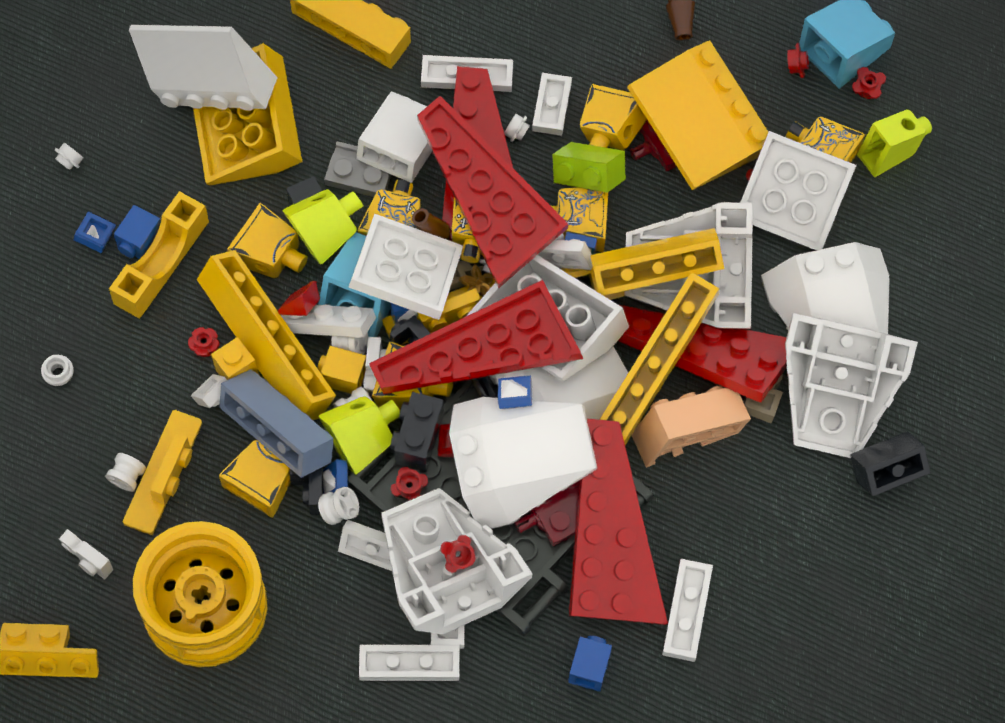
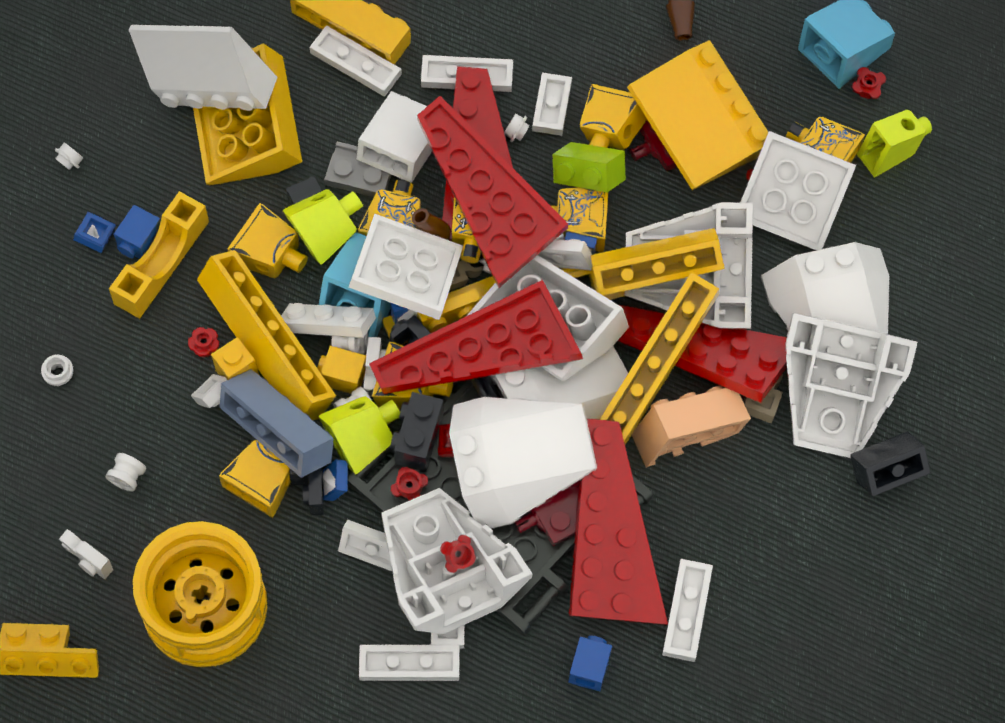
(163, 472): yellow bracket -> none
(301, 301): red slope -> none
(338, 505): white wheel -> none
(355, 61): none -> white plate
(477, 281): pearl gold plant -> none
(515, 392): blue tile -> none
(798, 60): red plate -> none

